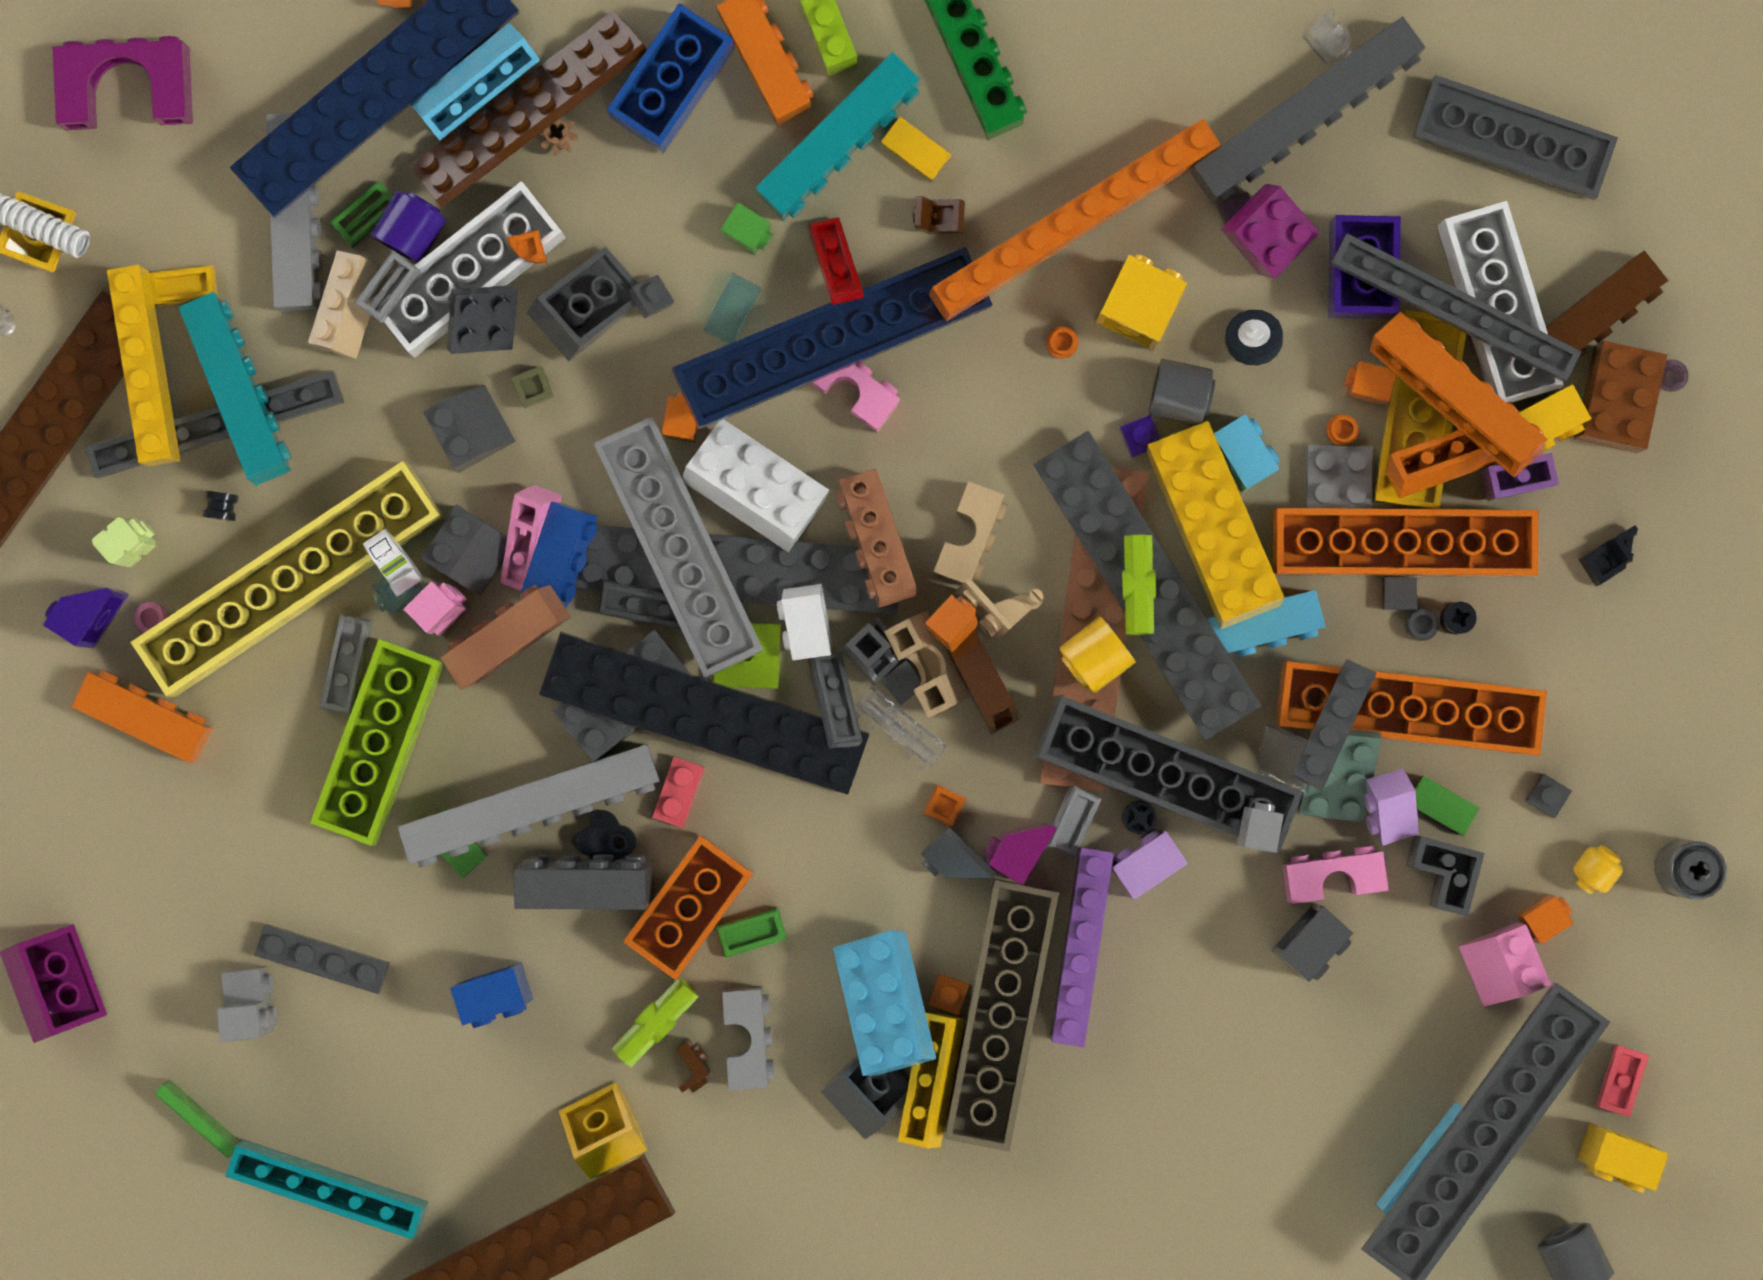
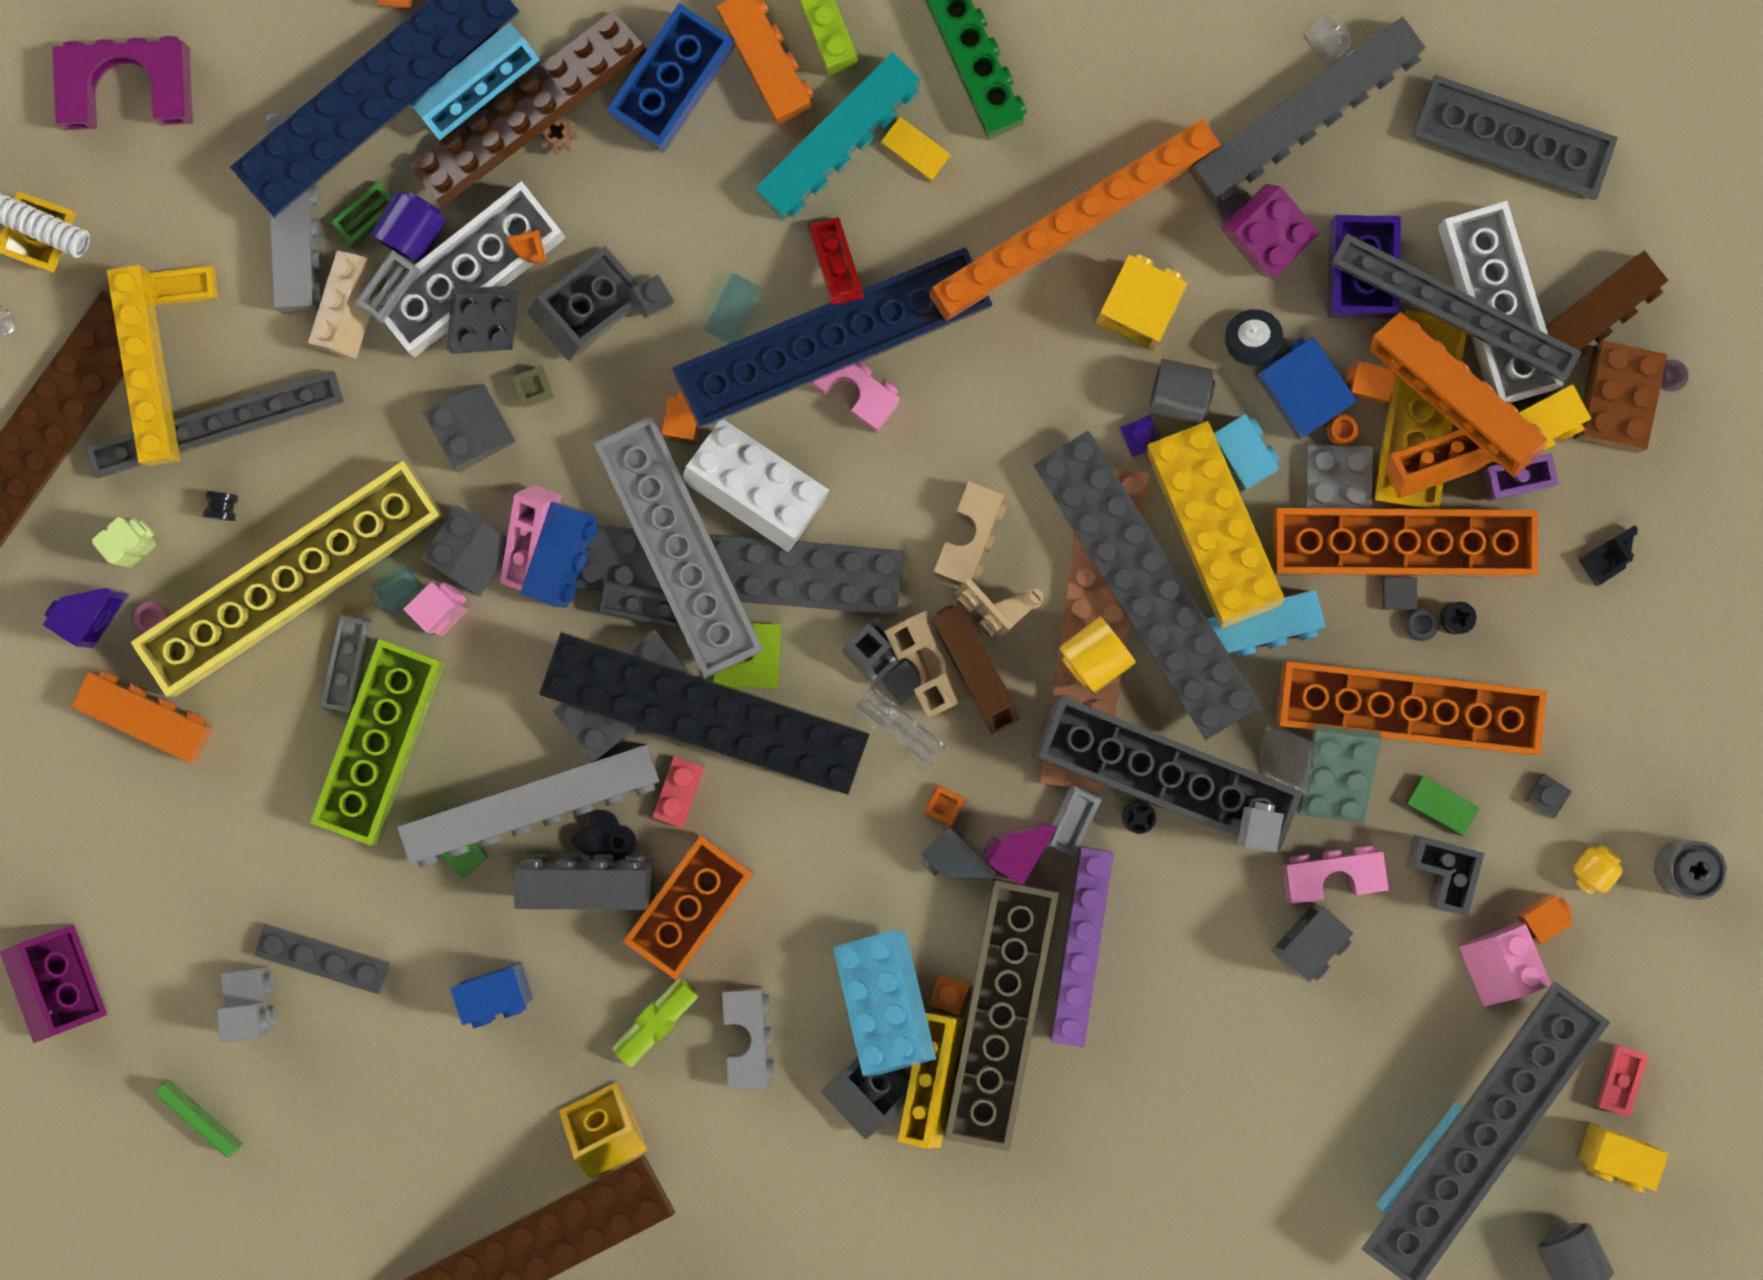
(235, 388): teal brick -> none
(327, 1189): teal brick -> none
(392, 562): white leg -> none
(505, 636): nougat brick -> none
(695, 1058): reddish brown bracket -> none
(747, 229): bright green brick -> none
(751, 932): bright green tile -> none
(806, 622): white brick -> none
(835, 701): dark grey tile -> none
(876, 538): nougat brick -> none
(939, 215): reddish brown bracket -> none
(952, 622): orange brick -> none
(1062, 342): orange plate -> none
(1139, 584): lime piece -> none
(1148, 863): lavender brick -> none
(1305, 387): none -> blue brick
(1333, 725): dark grey plate -> none
(1391, 807): lavender brick -> none

